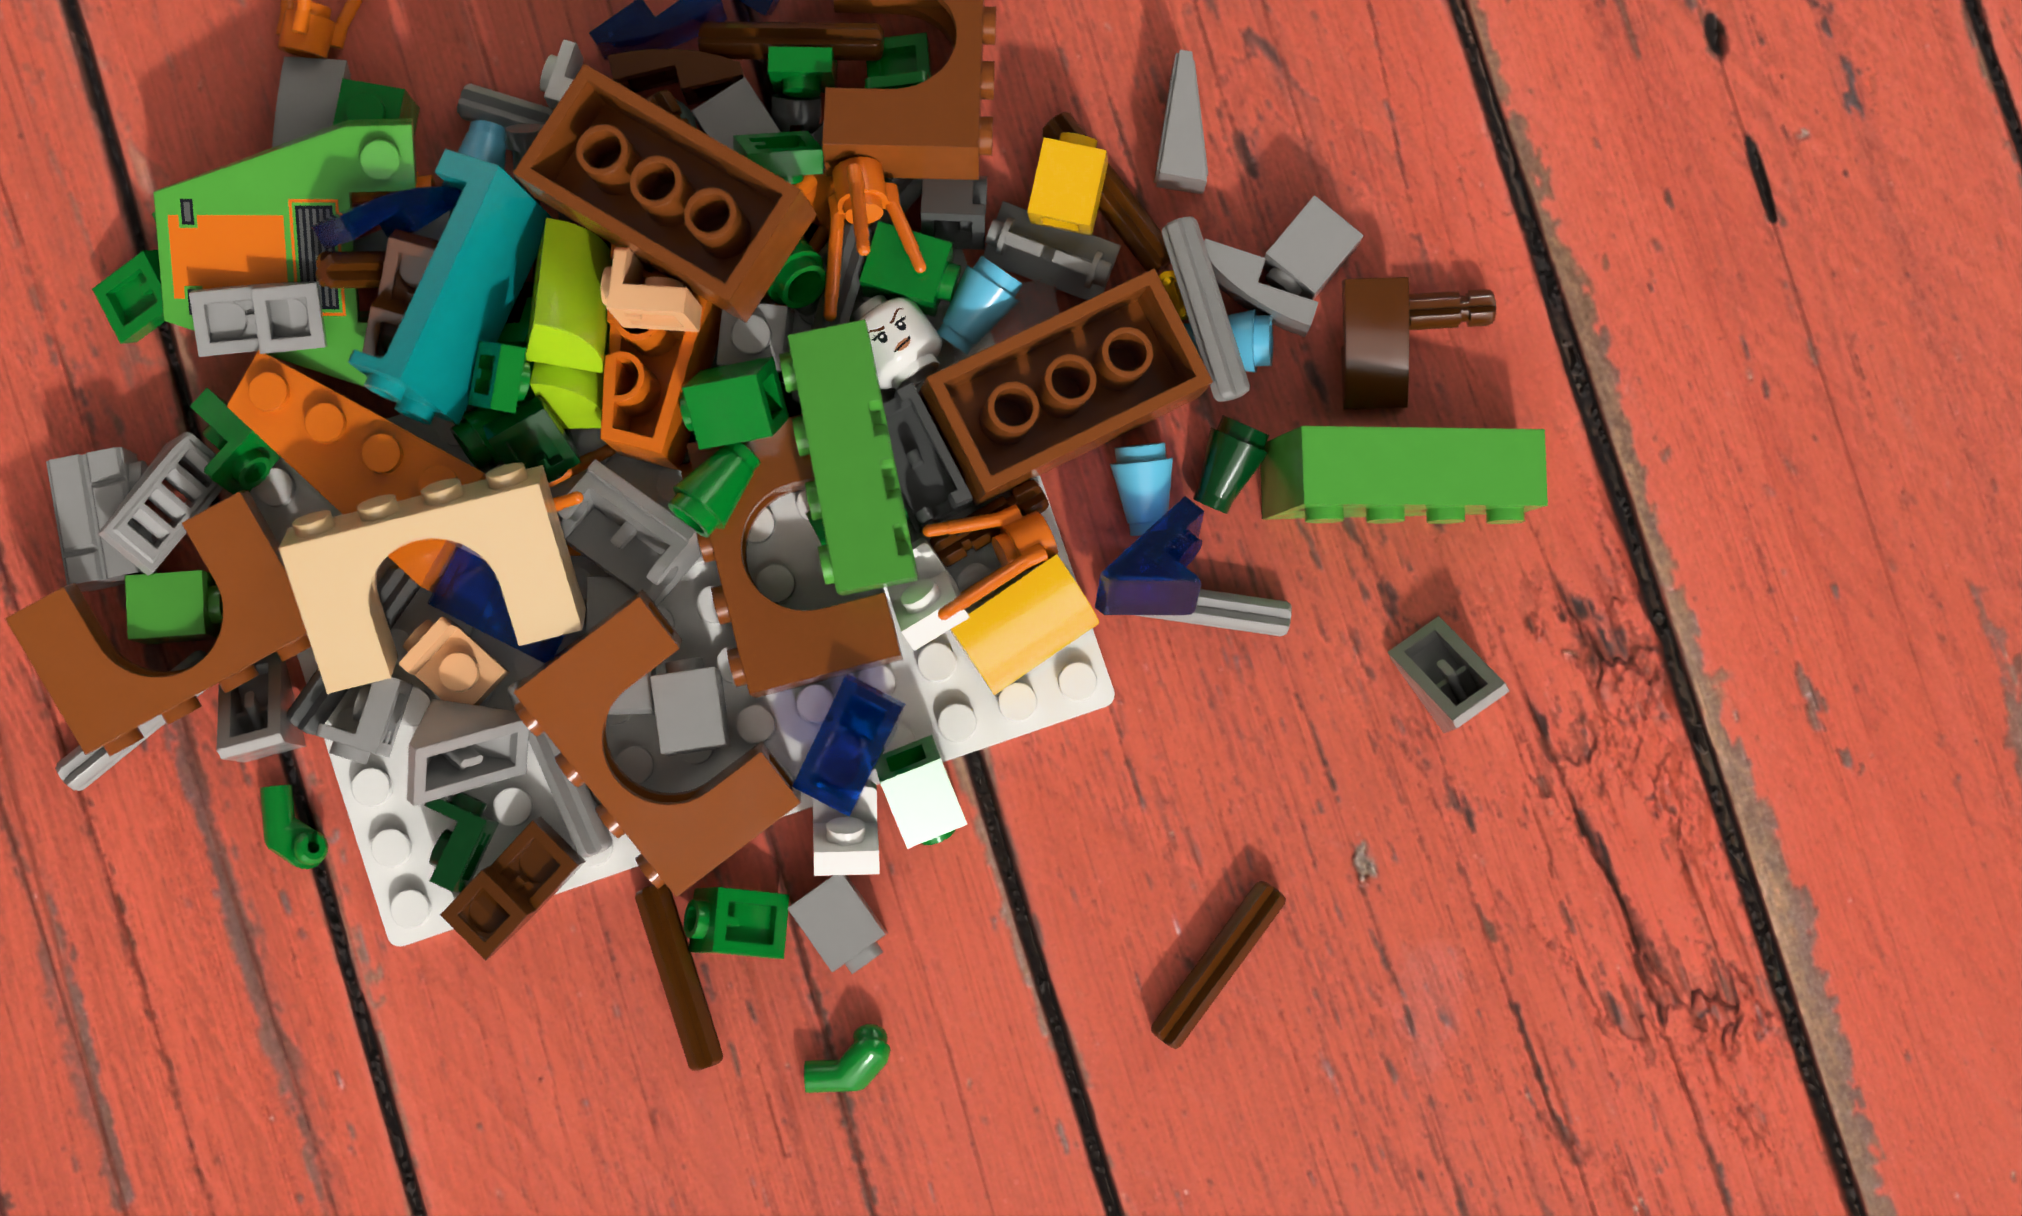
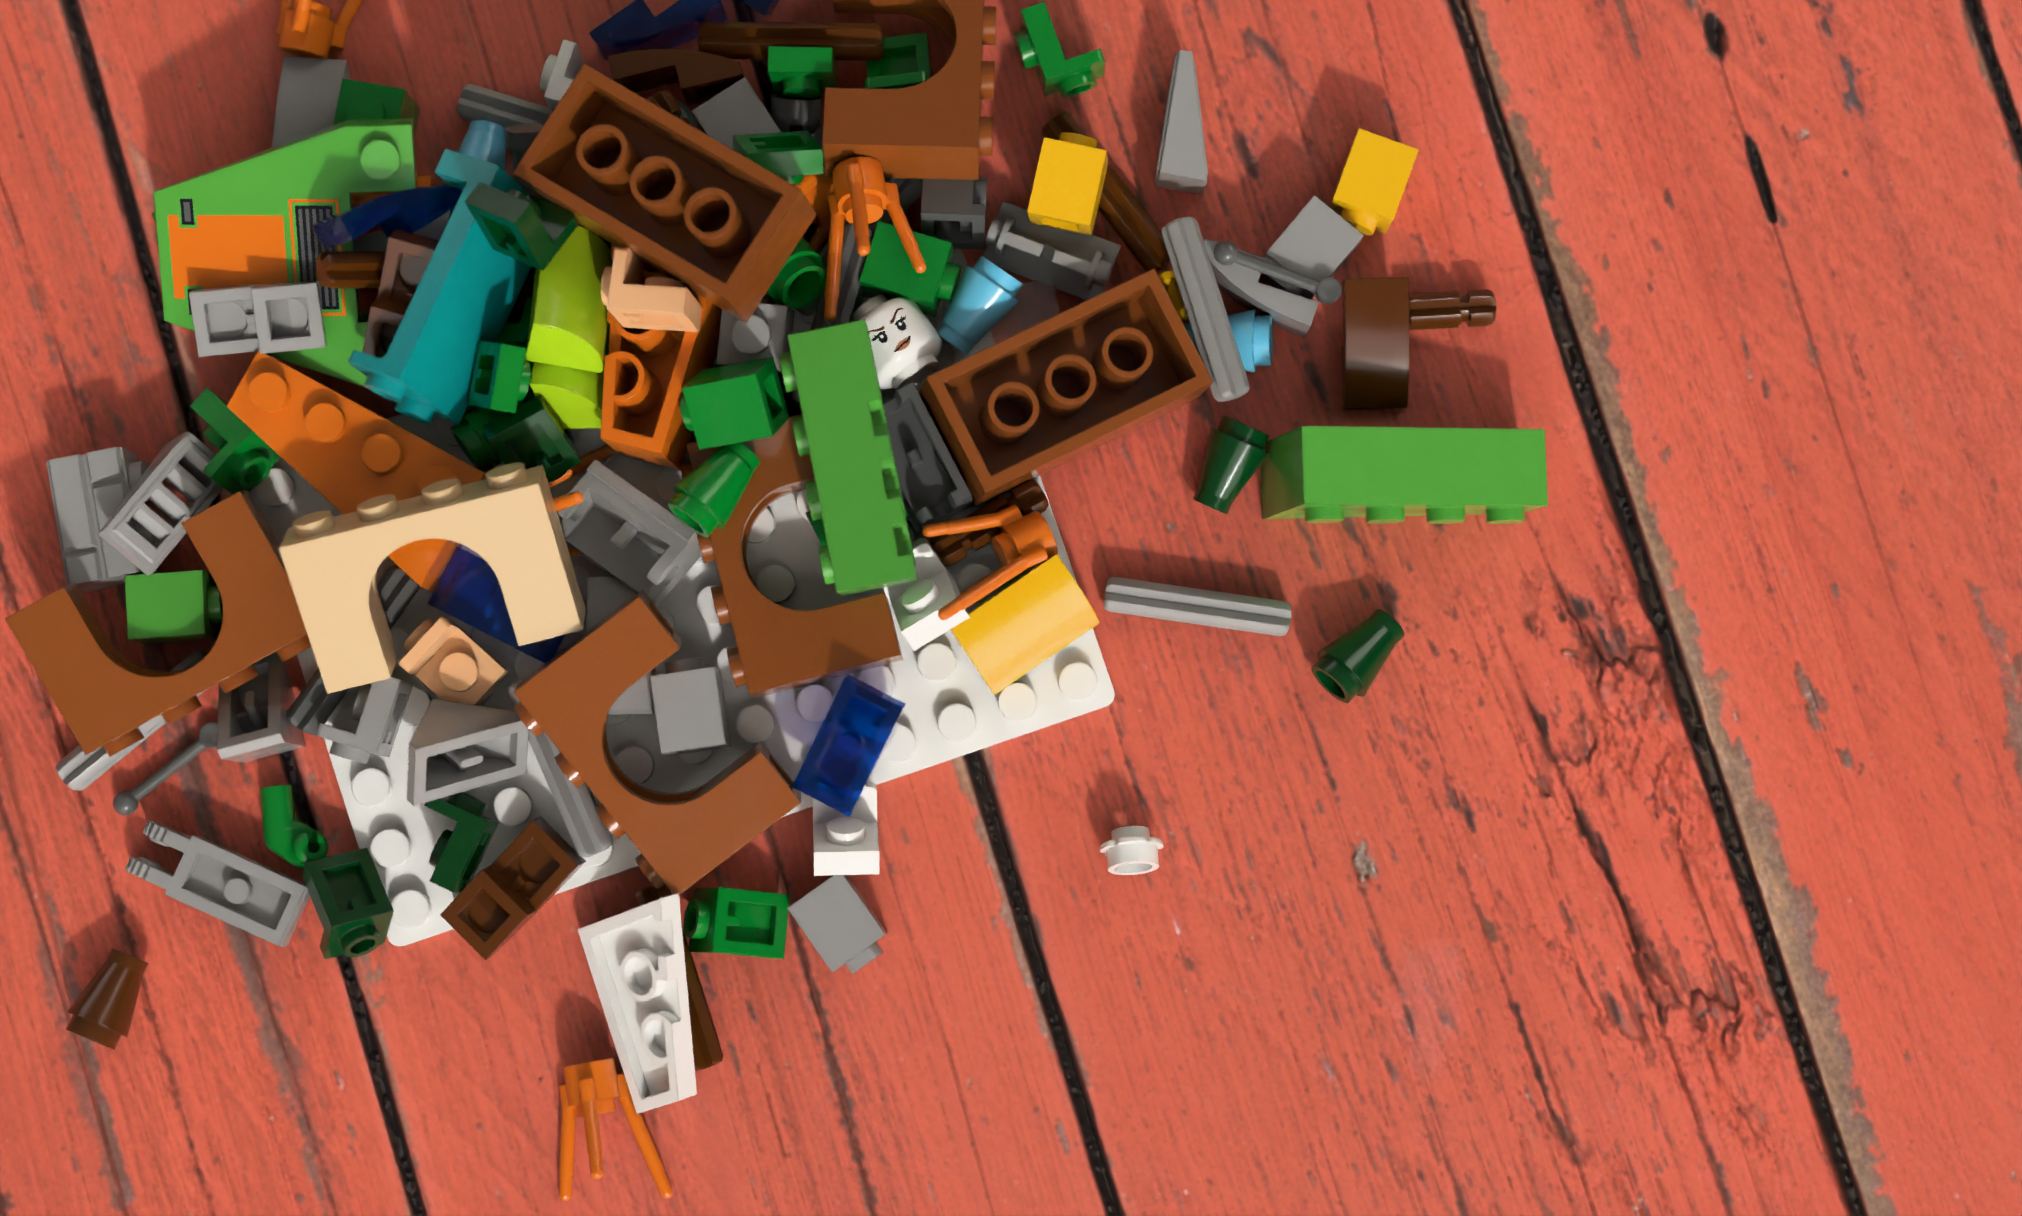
(109, 1000): none -> reddish brown cone
(127, 801): none -> dark grey hinge
(133, 297): green bracket -> none
(225, 885): none -> light grey hinge
(349, 903): none -> dark green bracket
(521, 224): none -> dark green bracket
(591, 1092): none -> orange plant
(644, 996): none -> white wing
(855, 1068): green arm -> none
(920, 793): brick -> none
(1040, 49): none -> green bracket
(1132, 851): none -> white plate
(1143, 484): medium azure cone -> none
(1153, 570): clear blue slope -> none
(1218, 964): reddish brown axle -> none
(1326, 290): none -> dark grey hinge
(1355, 658): none -> dark green cone
(1372, 182): none -> yellow brick
(1446, 675): light grey slope -> none

